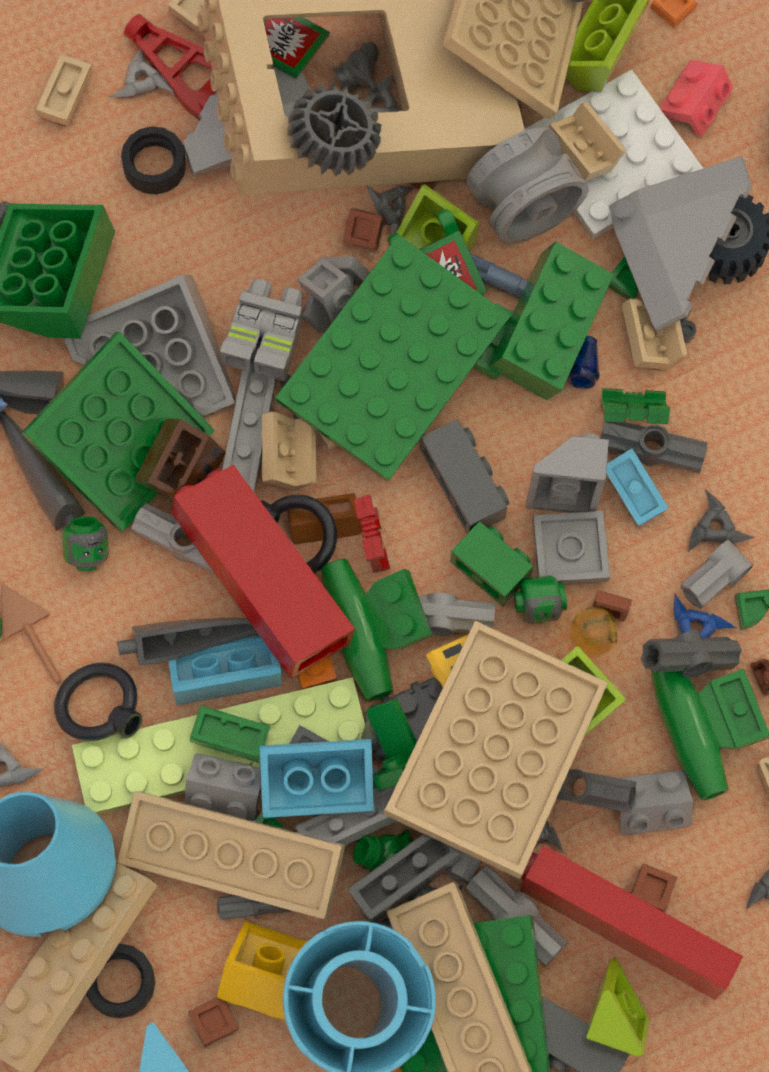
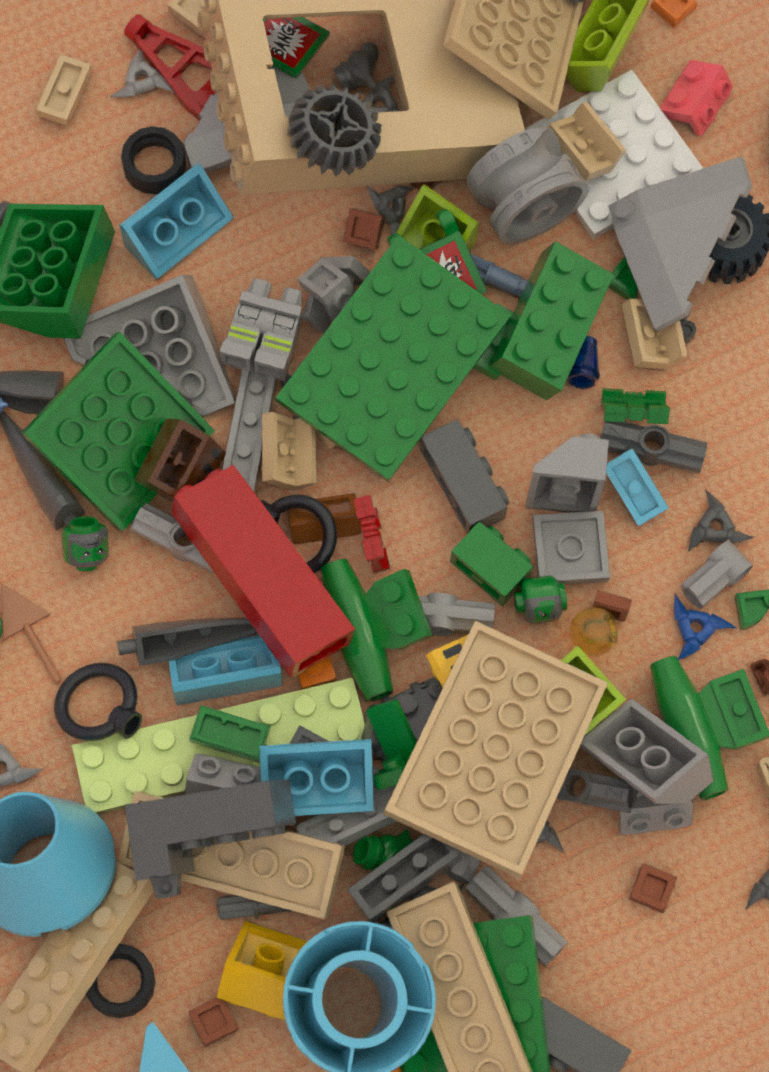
(169, 828): none -> dark grey hinge
(175, 222): none -> medium azure slope
(618, 1014): lime slope -> none
(629, 922): red brick -> none
(649, 755): none -> light grey slope
(691, 654): dark grey piece -> none

